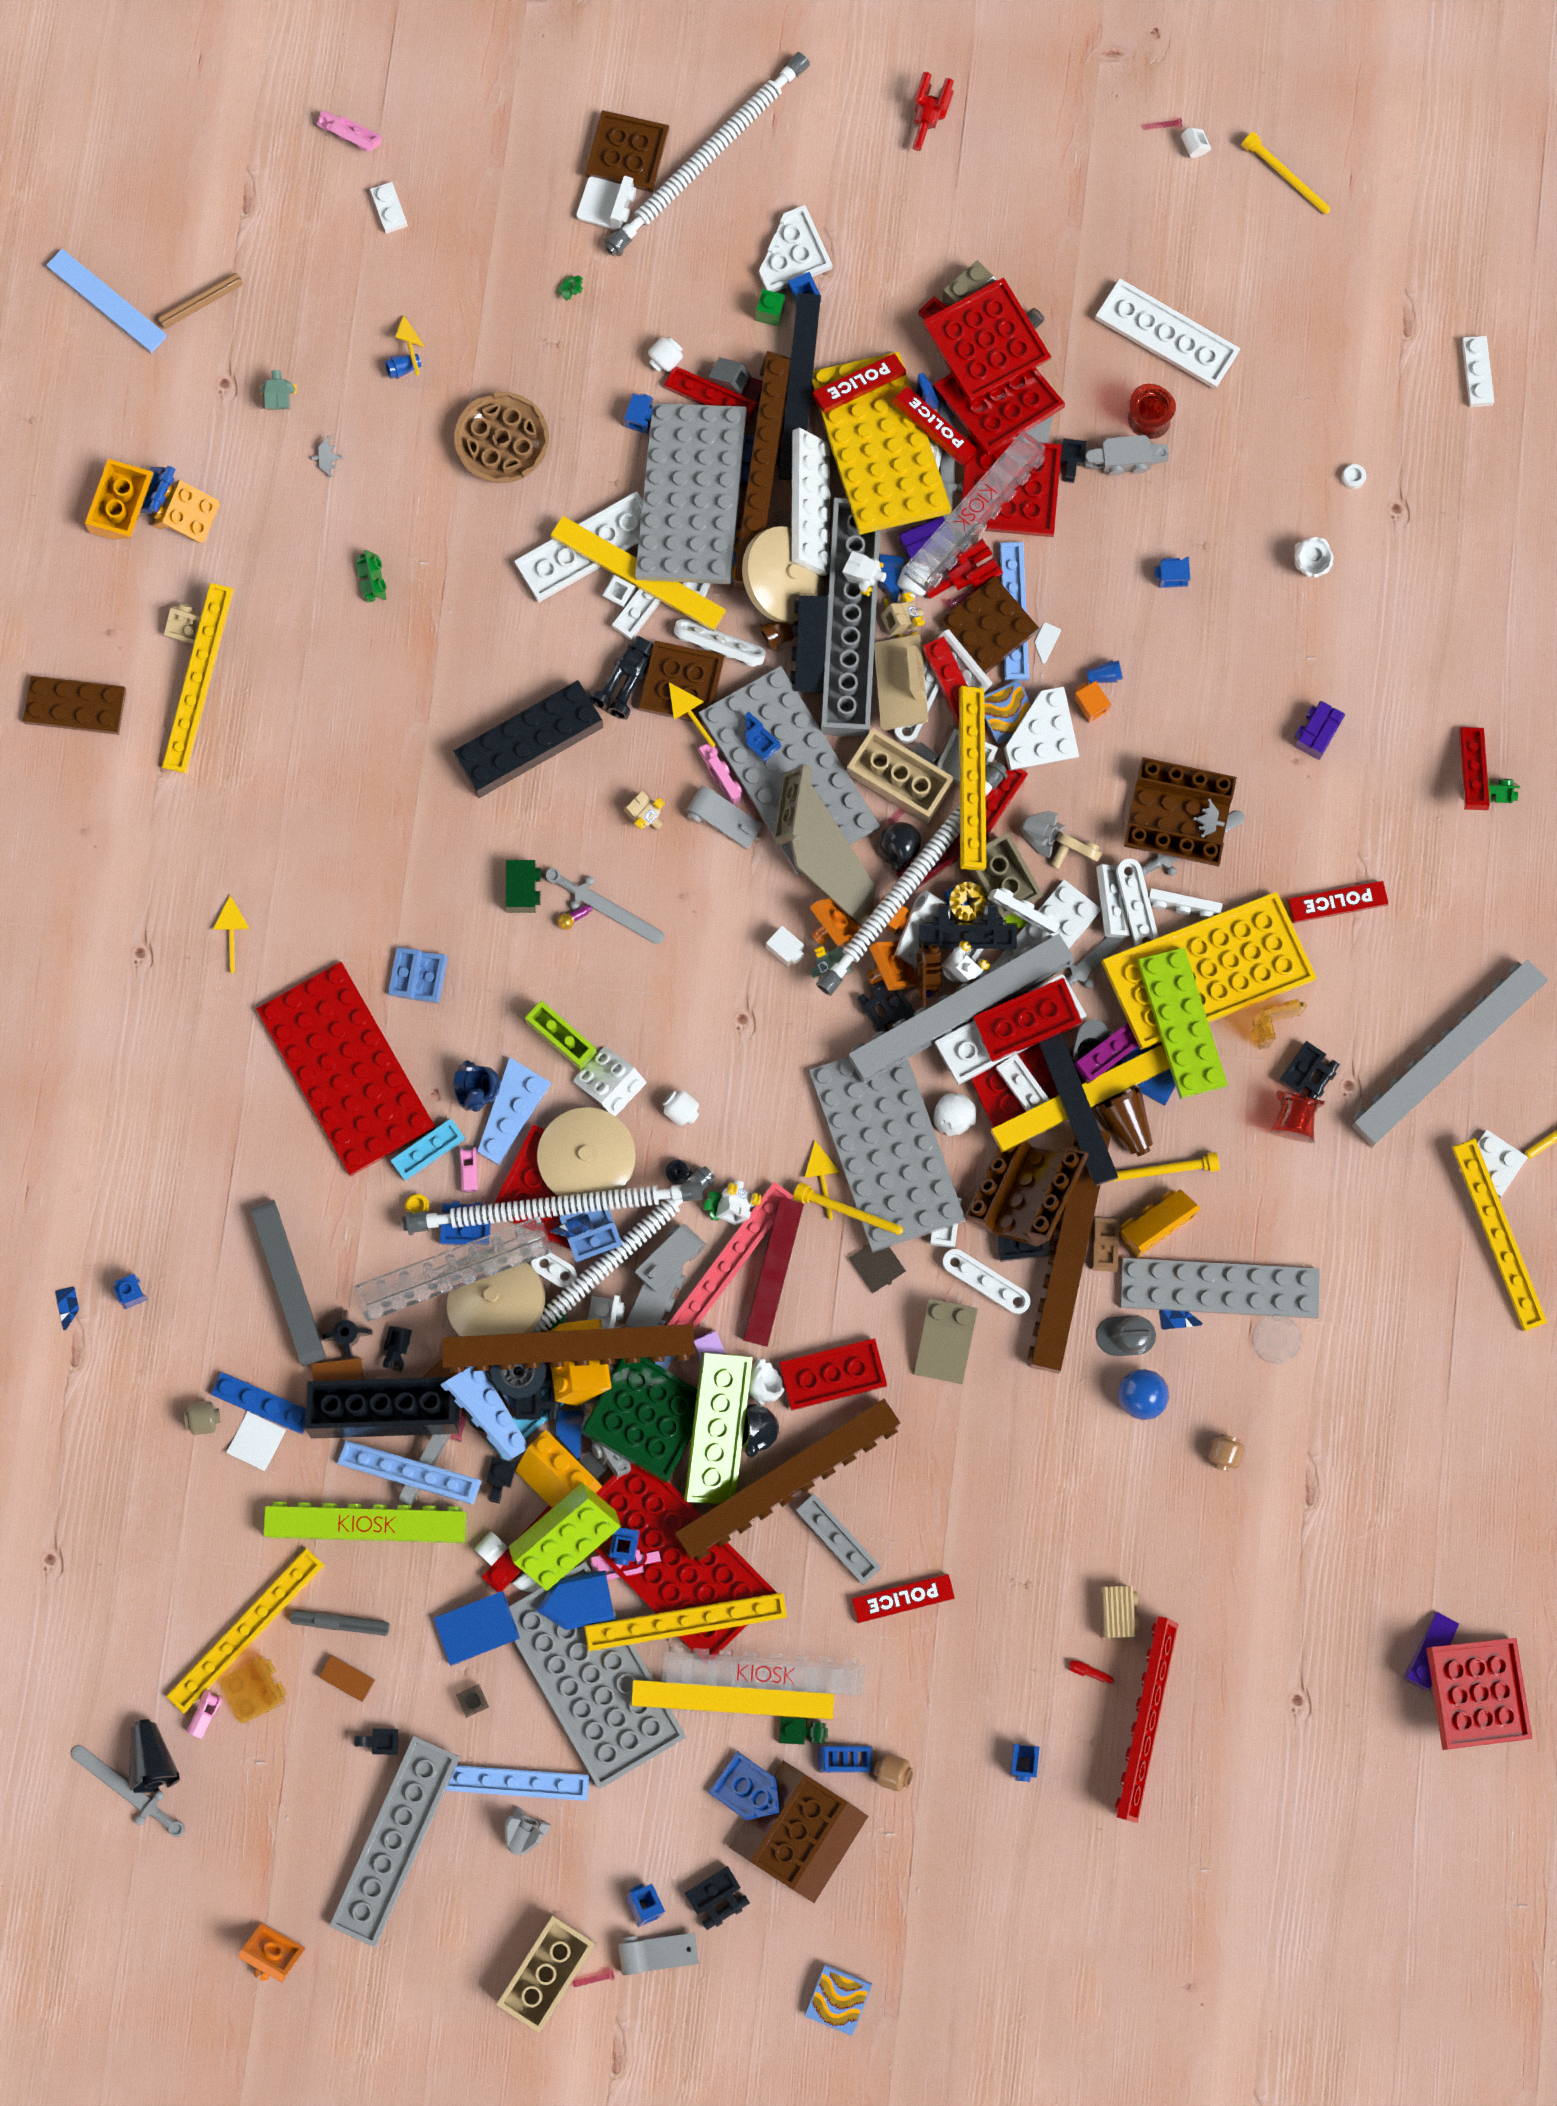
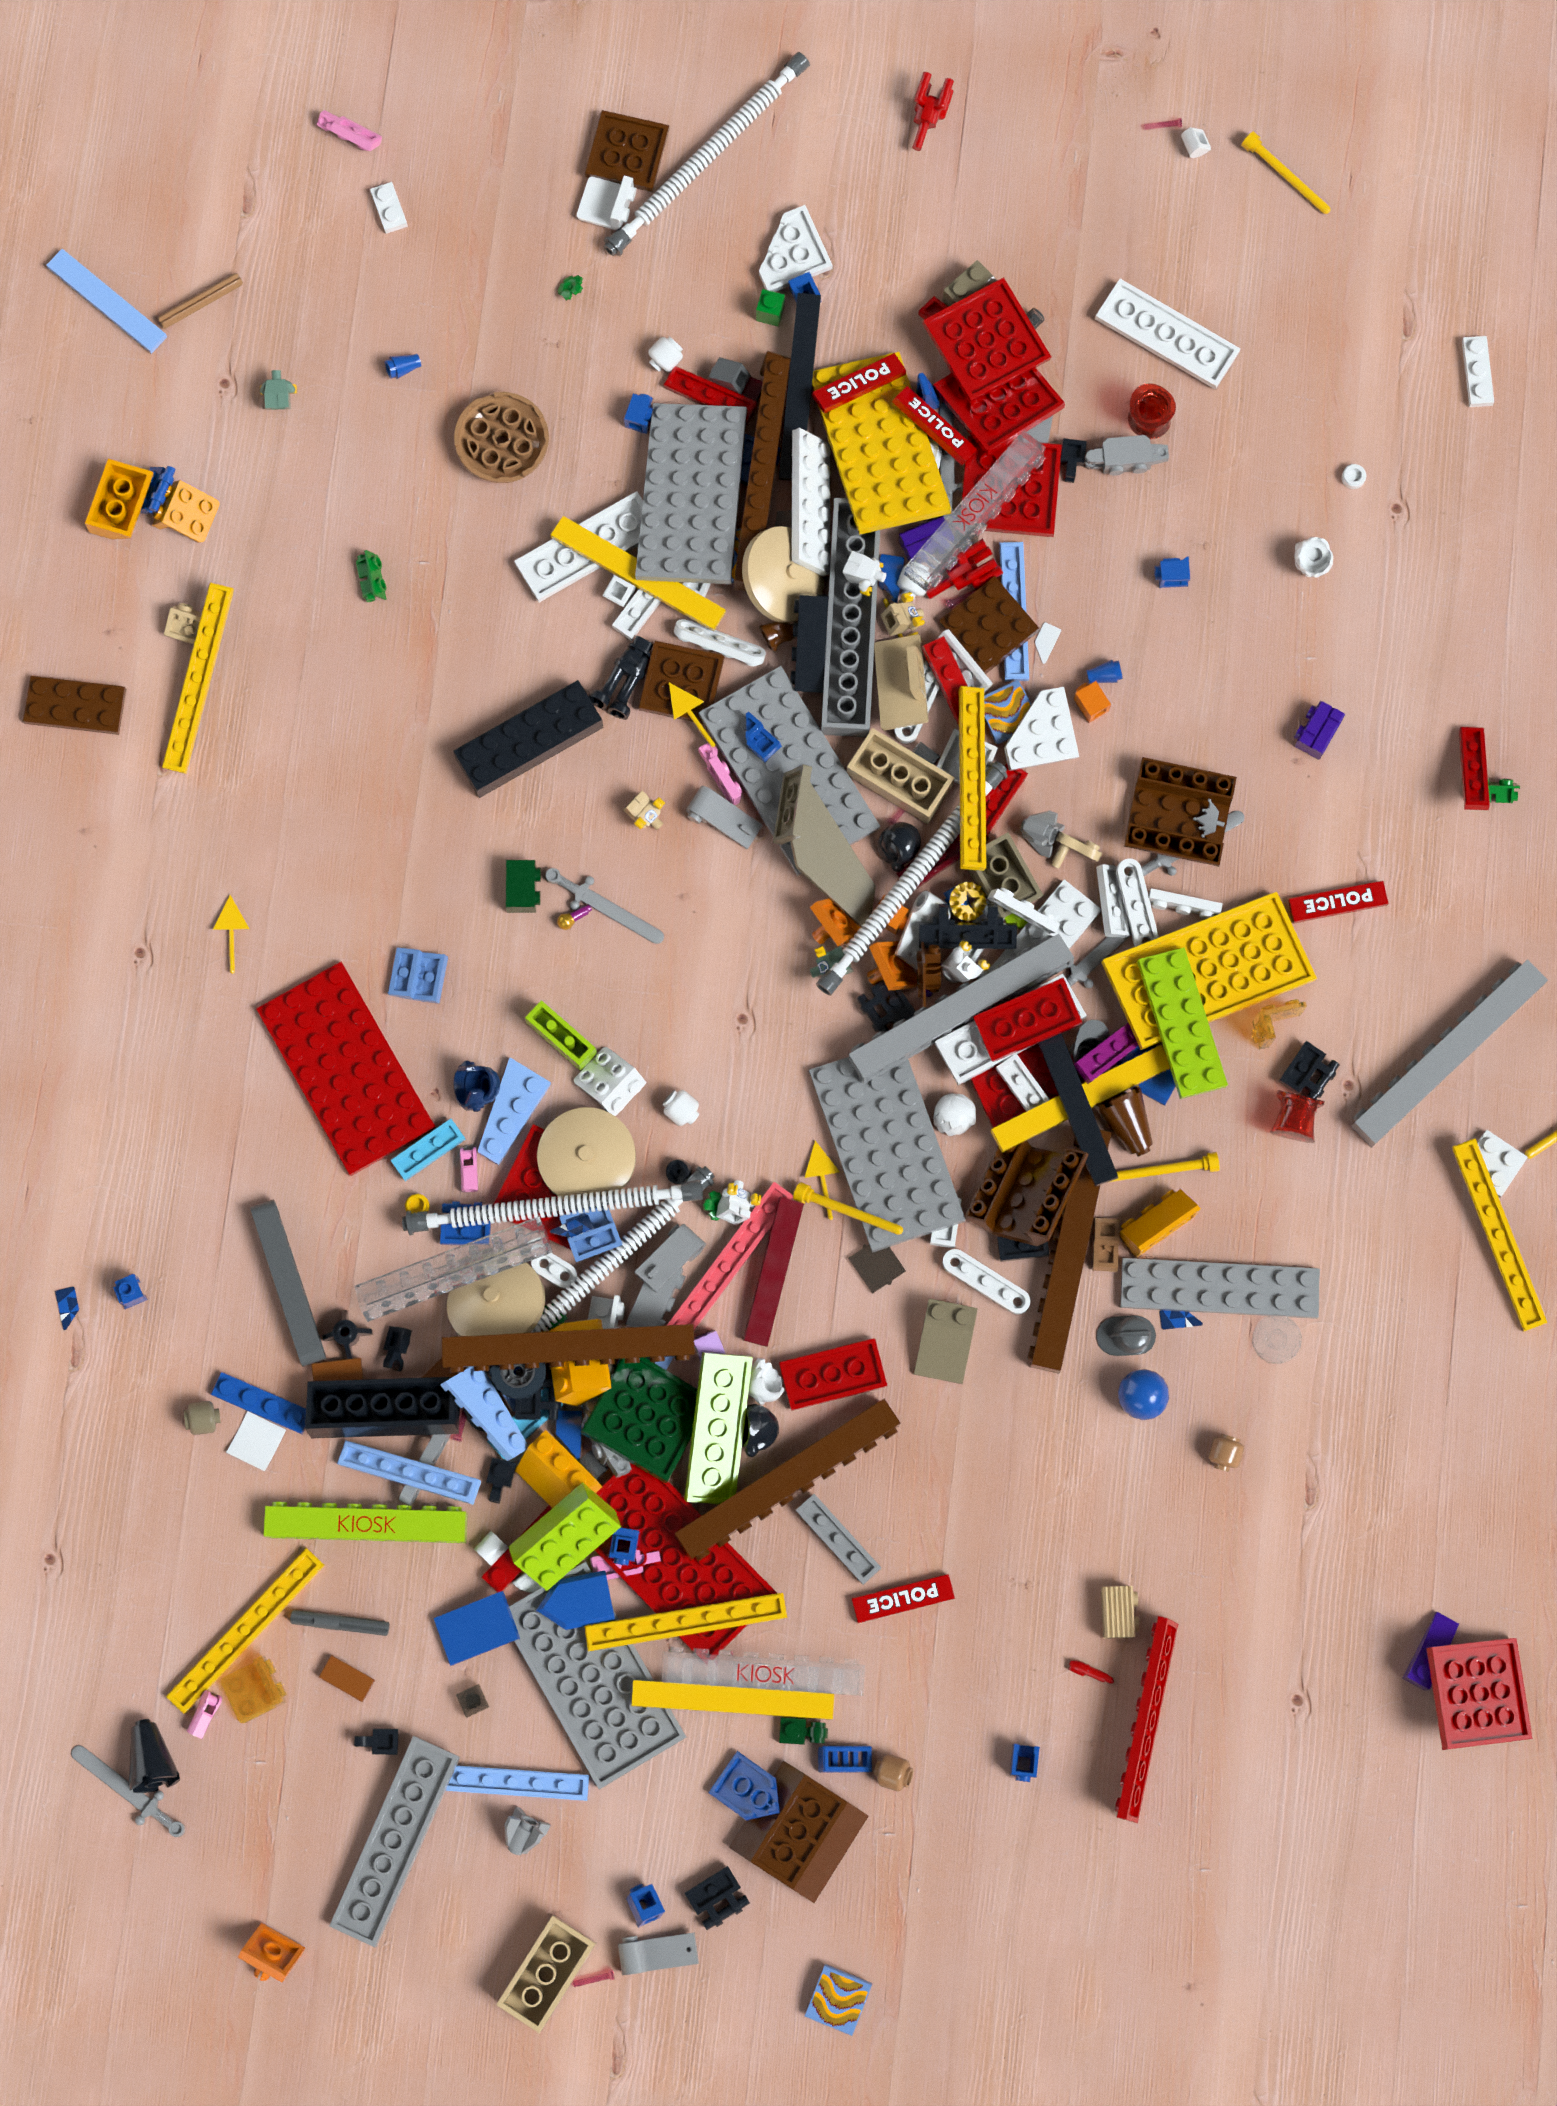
(326, 457): light grey piece -> none
(408, 334): yellow piece -> none
(785, 947): white brick -> none

